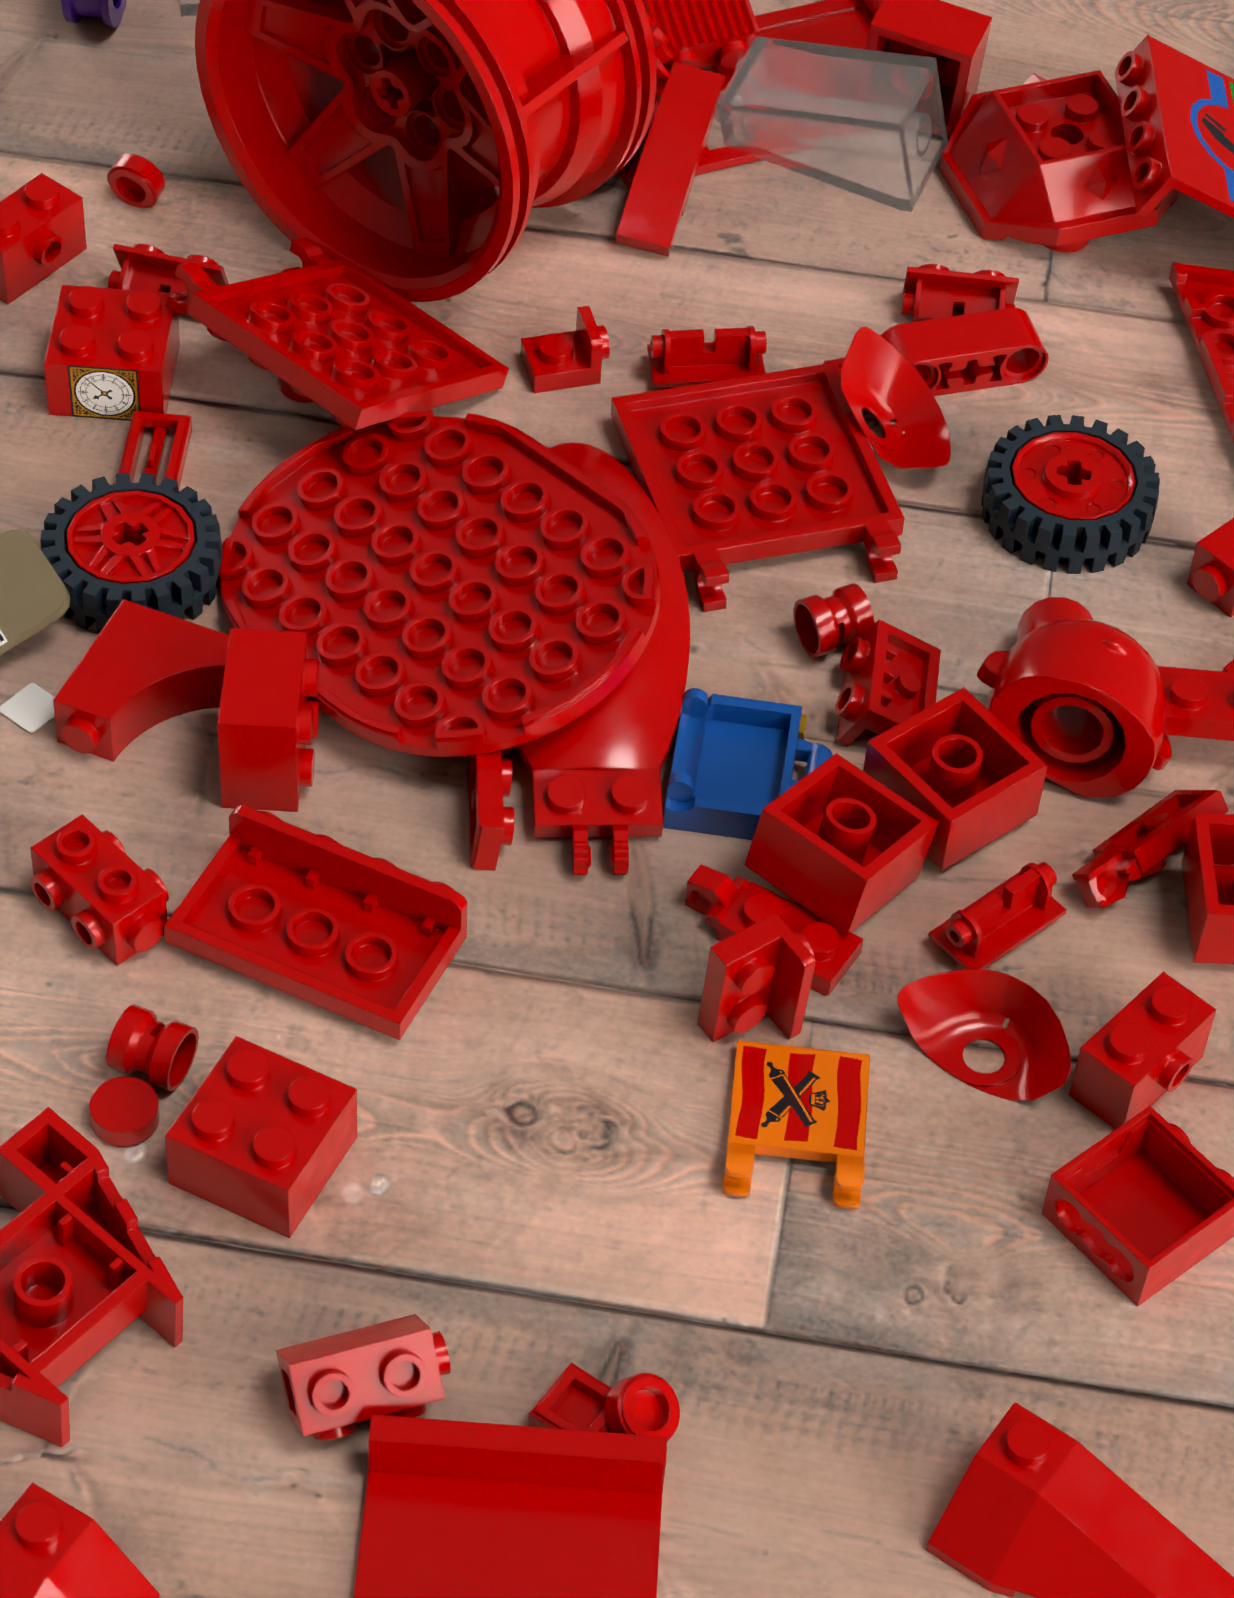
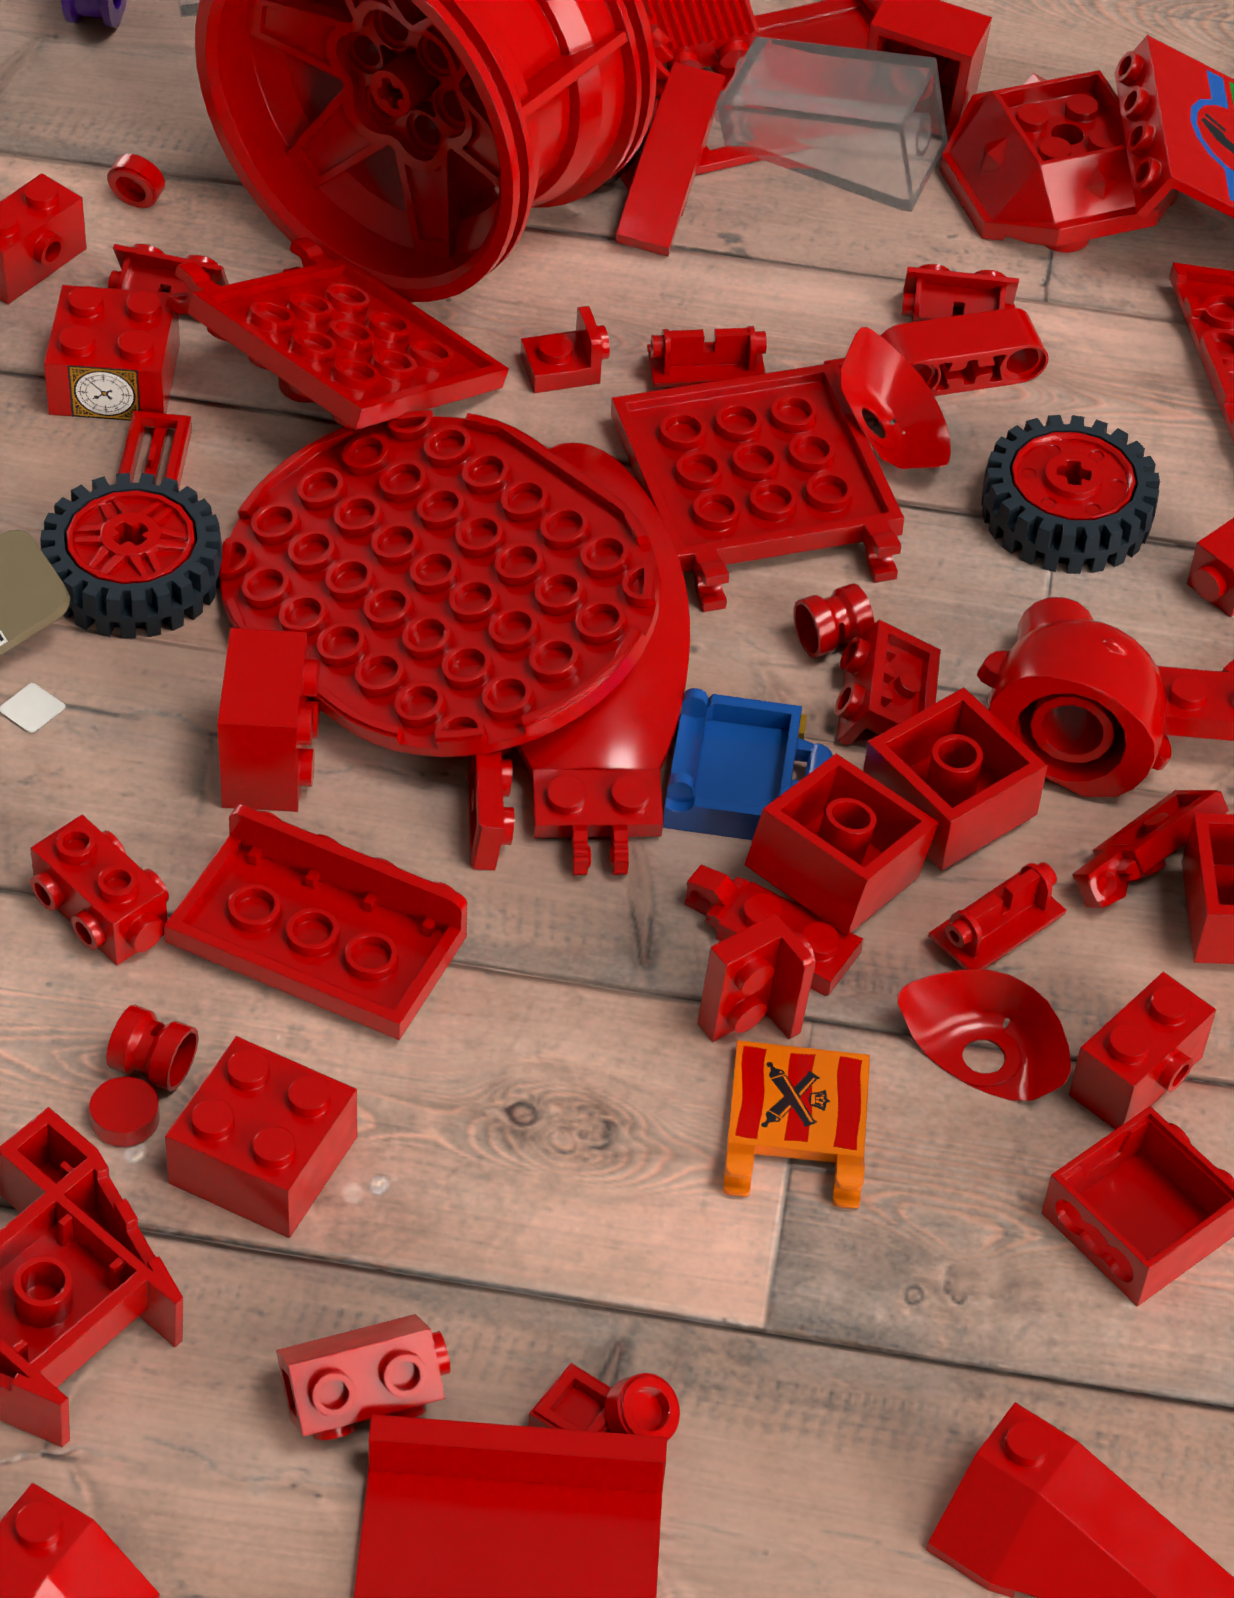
(137, 676): red arch -> none

